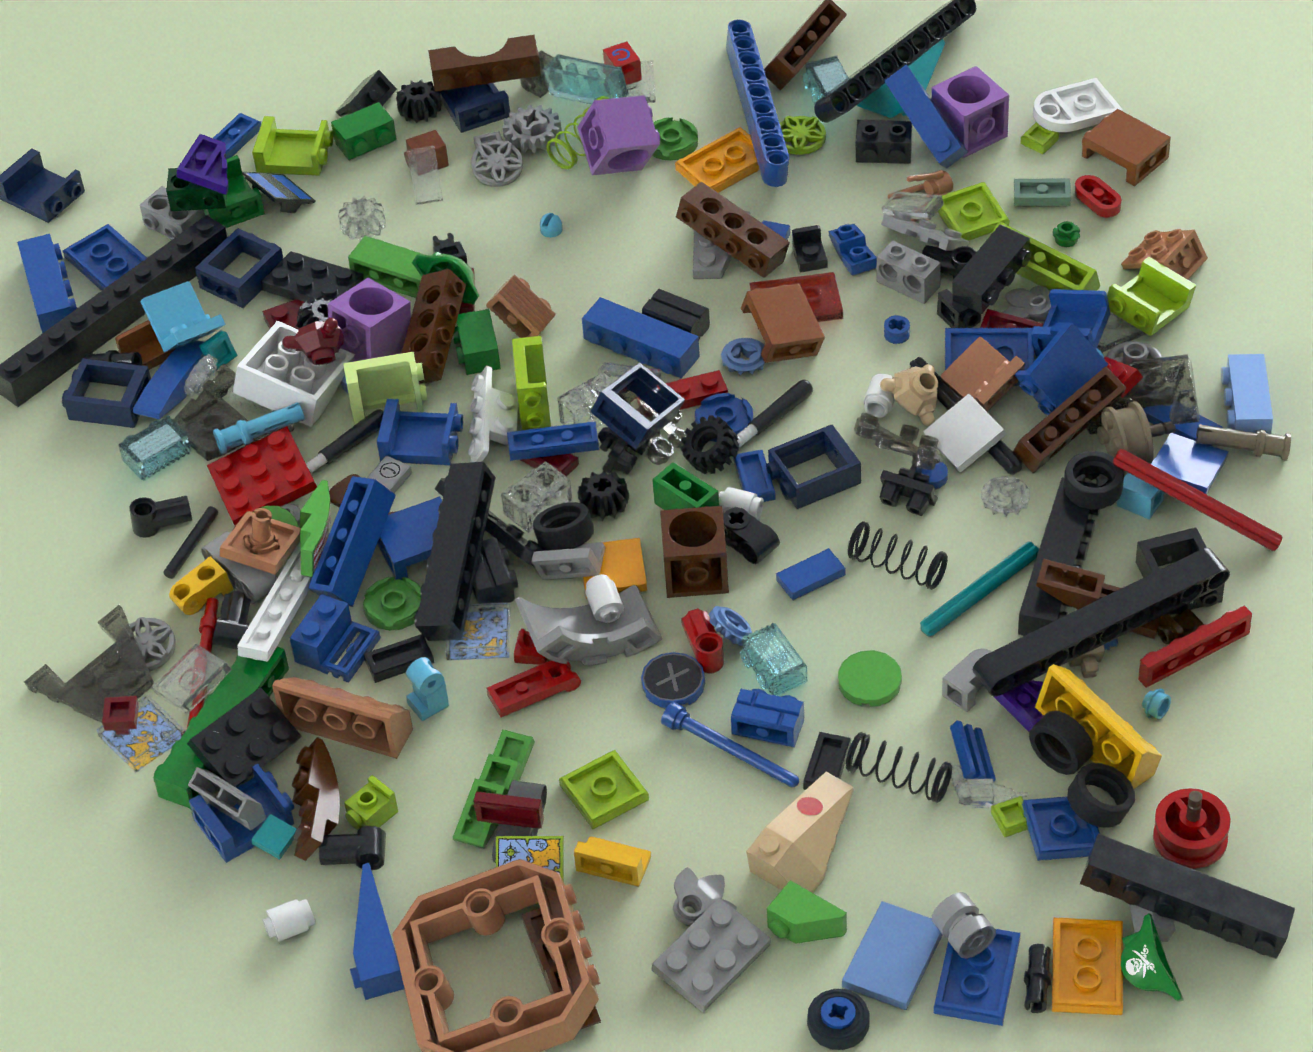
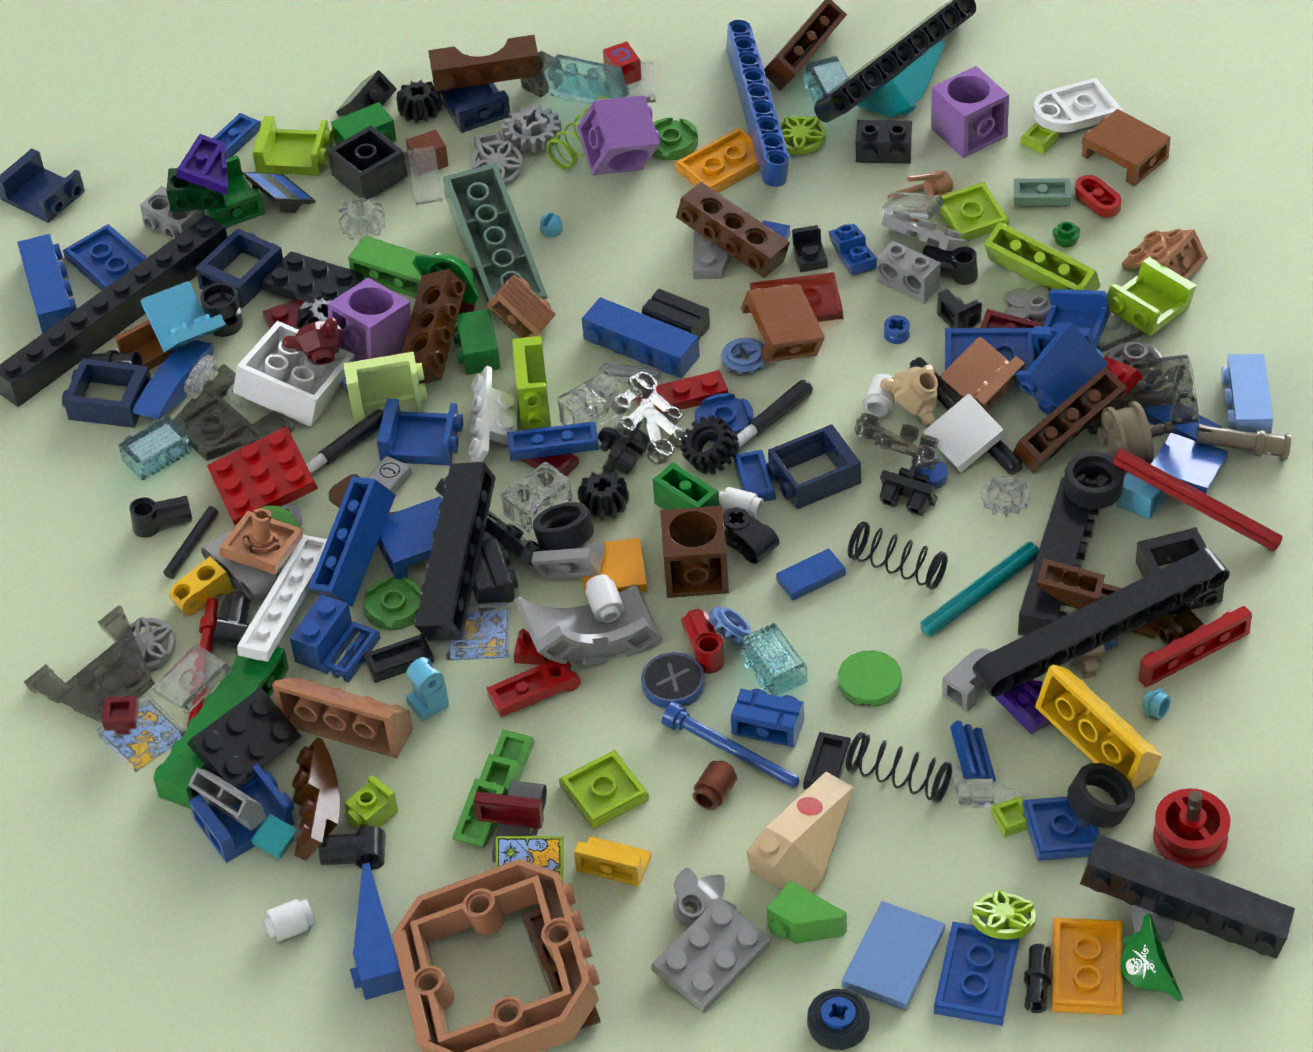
(219, 347): teal tile -> none
(223, 300): none -> black wheel
(245, 432): medium azure pin -> none
(314, 528): bright green slope -> none
(367, 163): none -> black brick
(449, 247): black plate -> none
(490, 229): none -> sand green slope
(624, 418): dark blue window -> none
(714, 784): none -> copper brick
(926, 117): blue slope -> none
(963, 925): light grey wheel -> none
(991, 269): black brick -> none
(1003, 915): none -> lime wheel
(1061, 742): black tyre -> none

